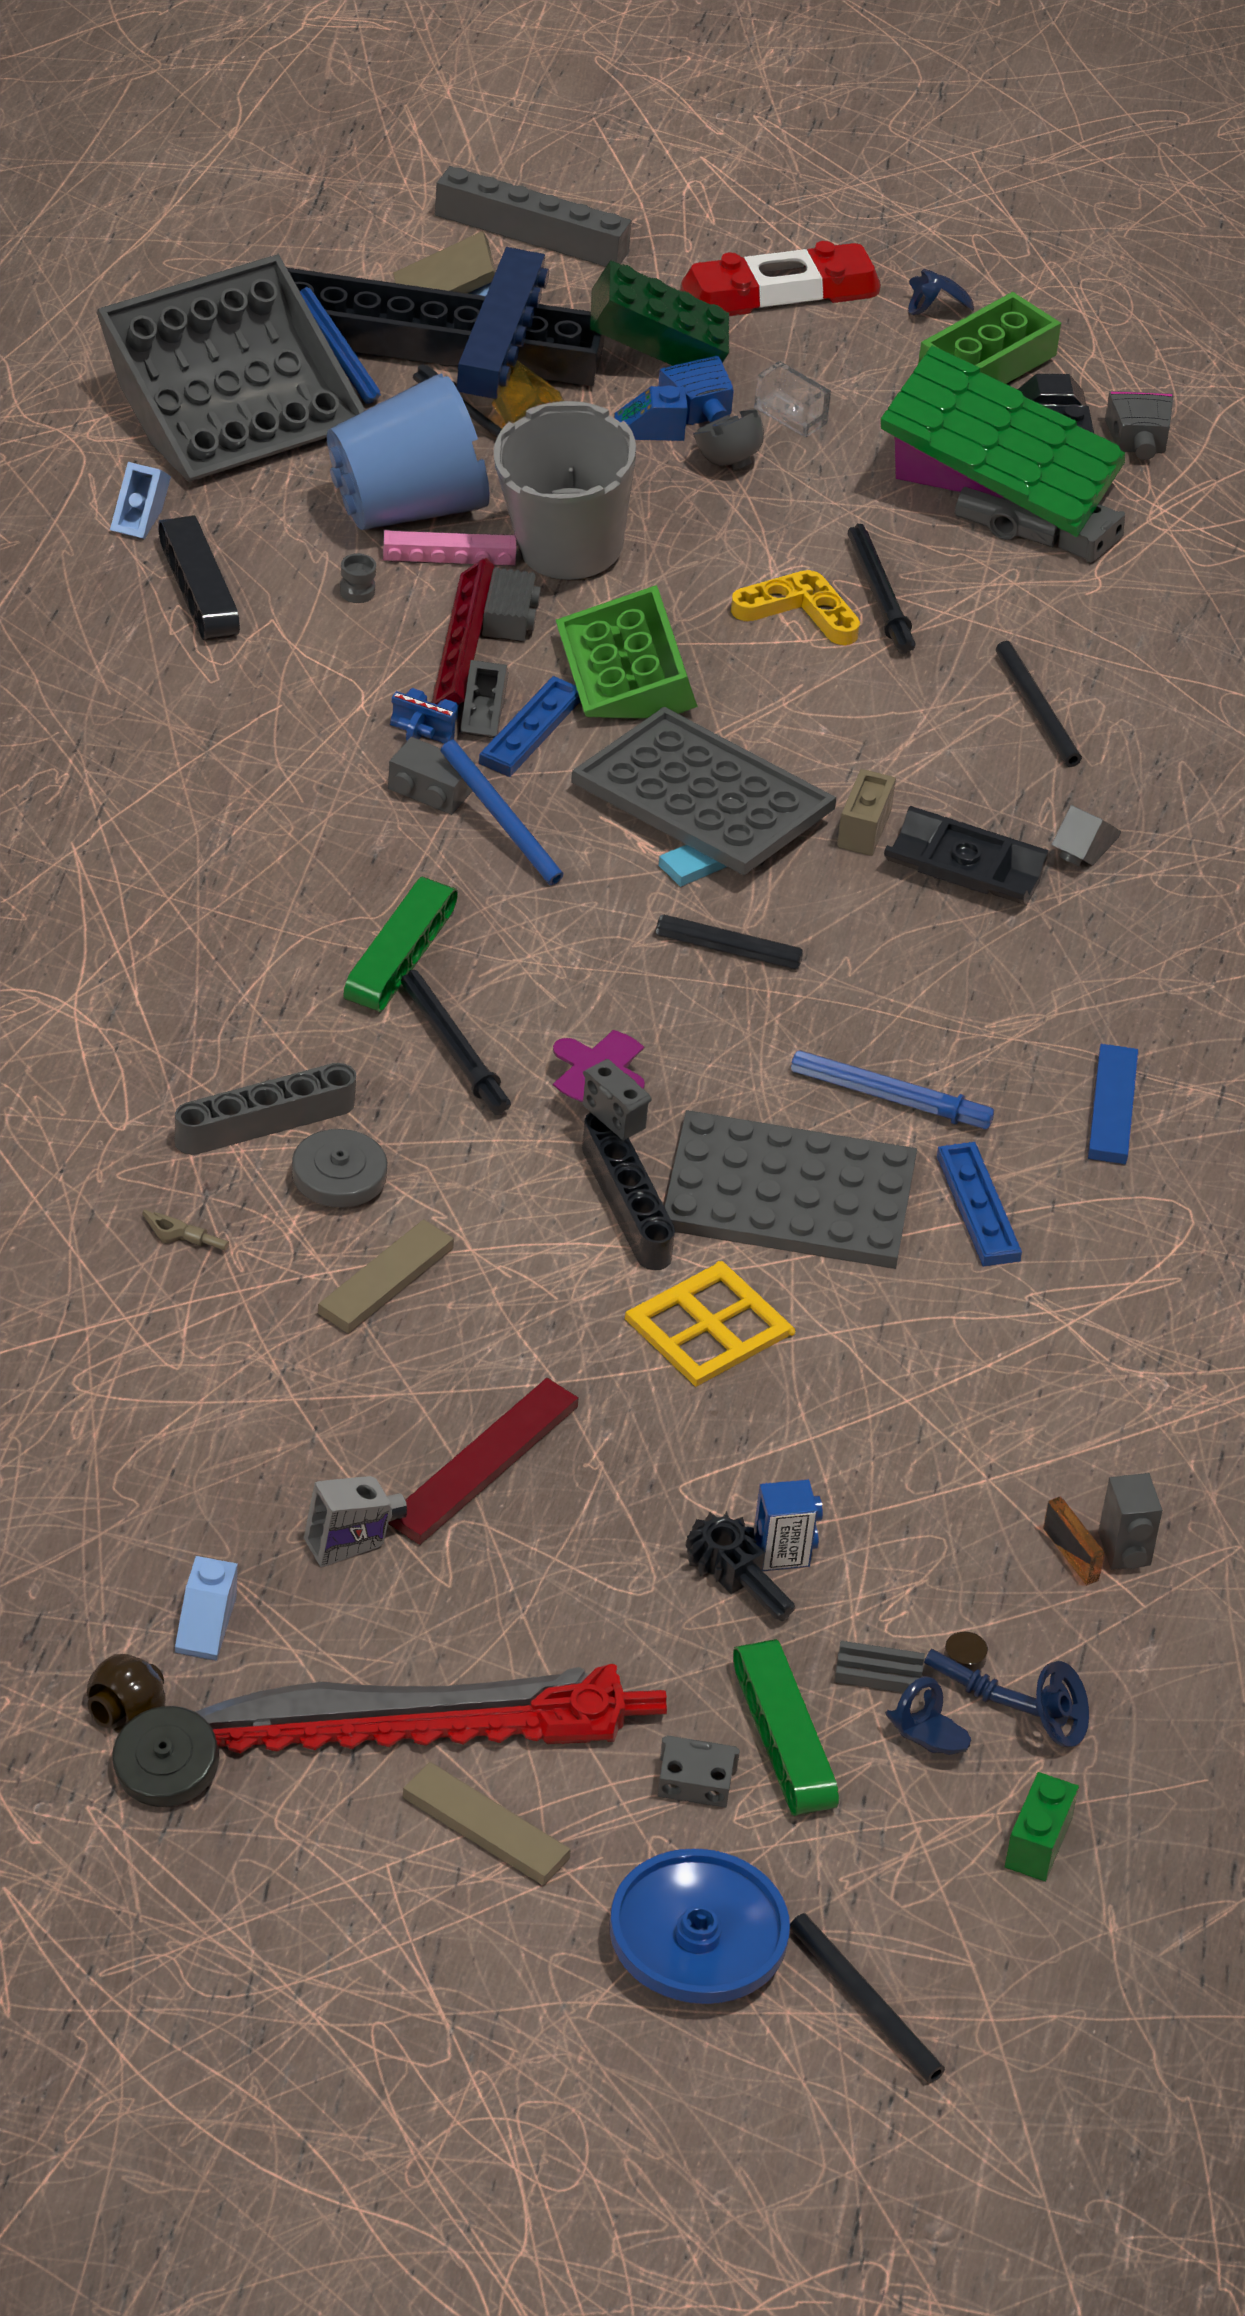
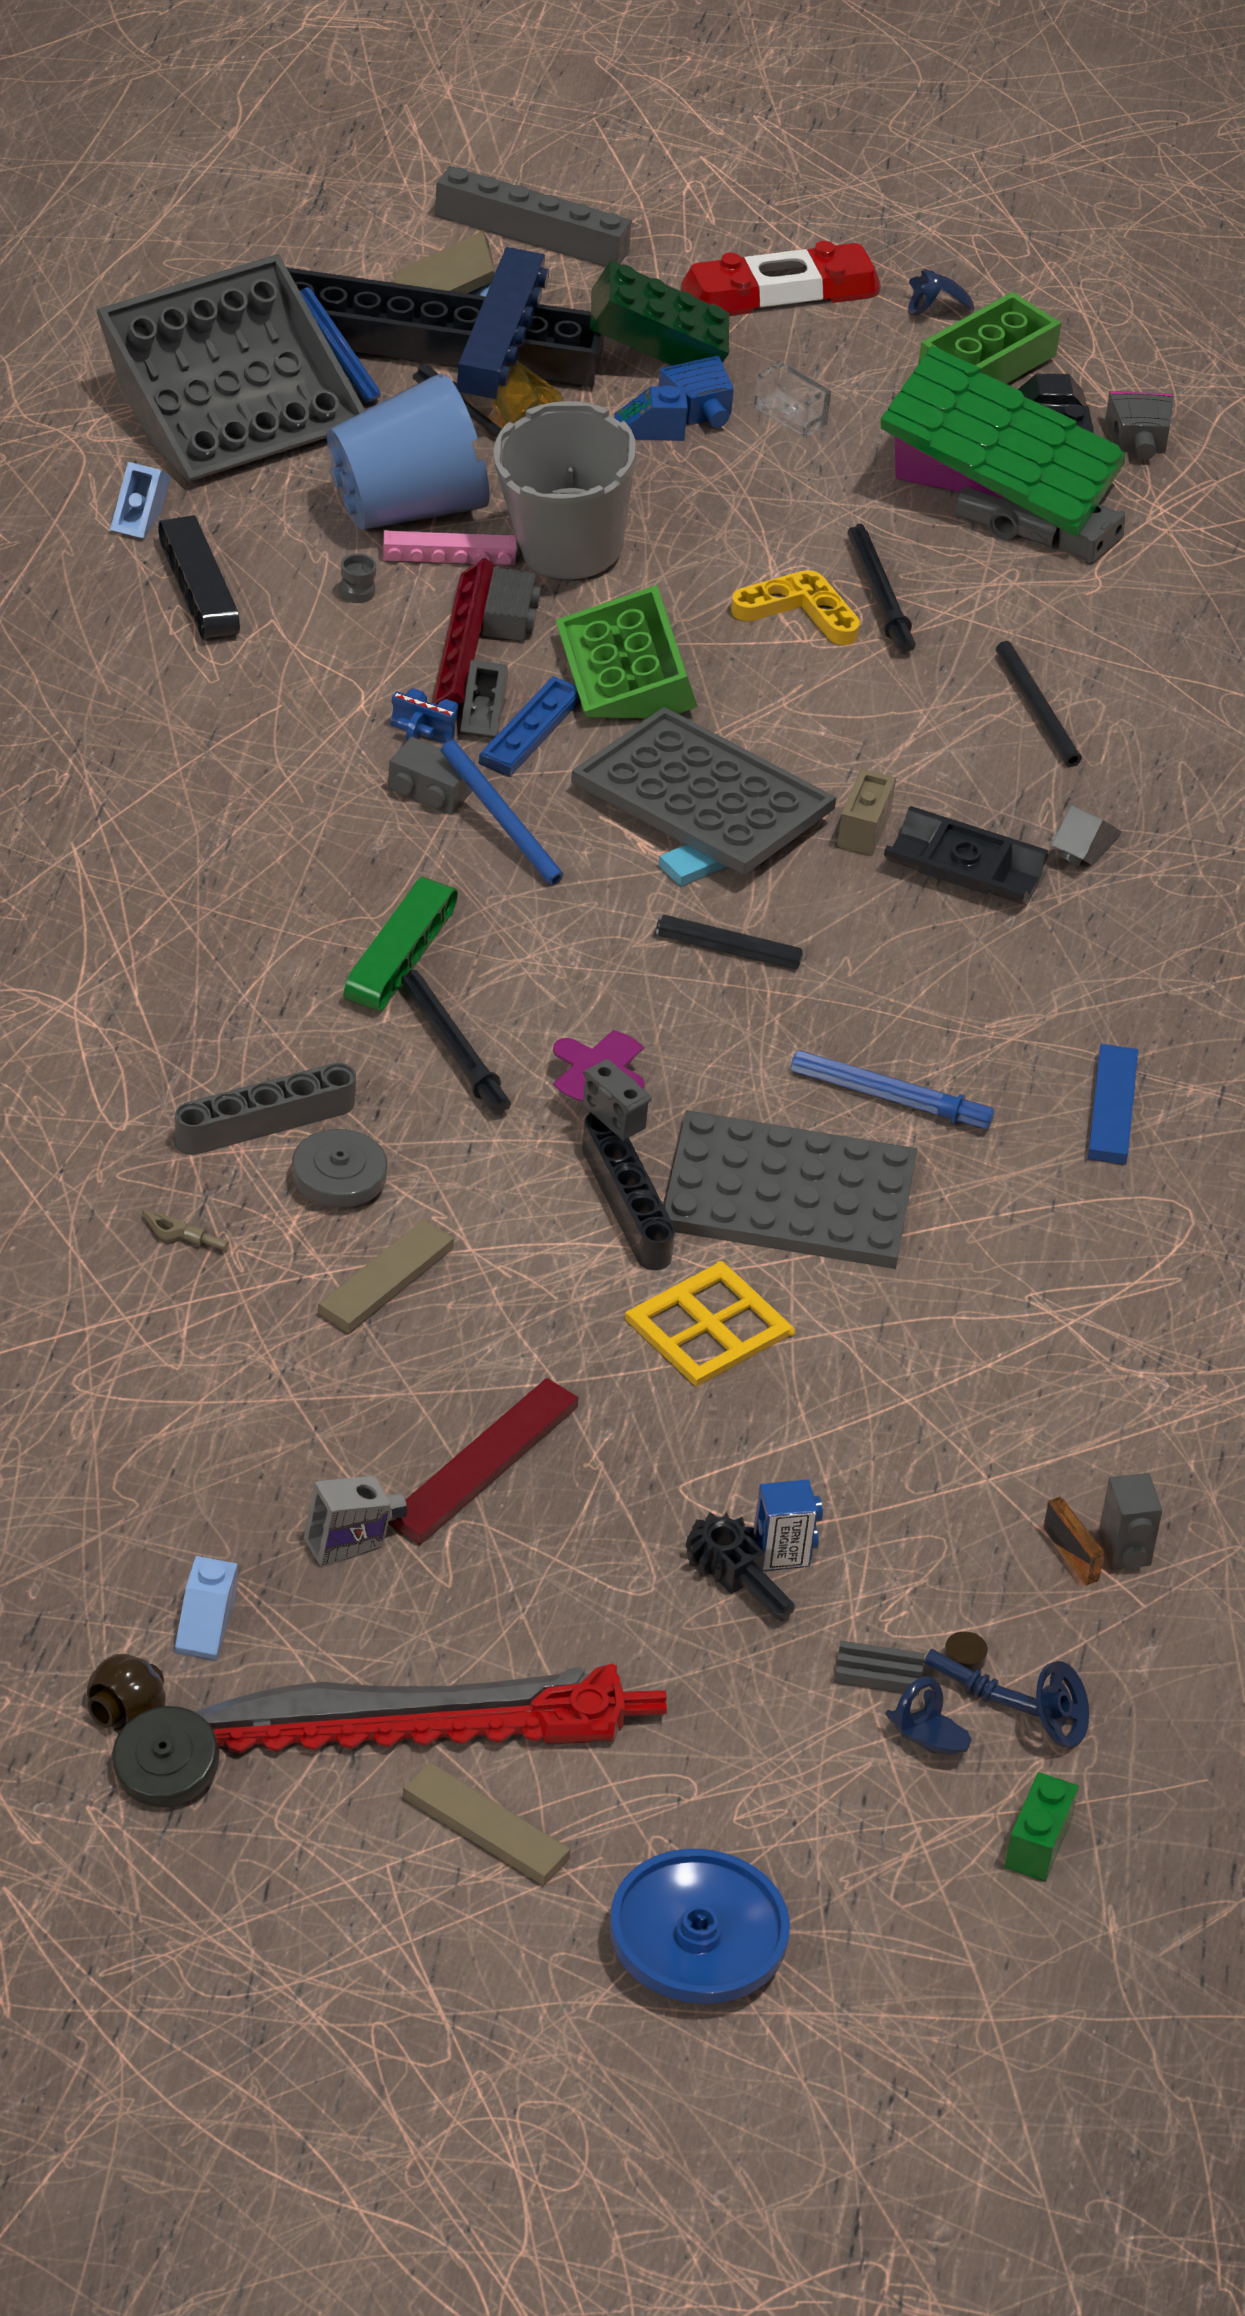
(697, 1764): dark grey piece -> none
(731, 439): dark grey cylinder -> none
(785, 1727): green beam -> none
(867, 1998): black piece -> none
(979, 1204): blue tile -> none

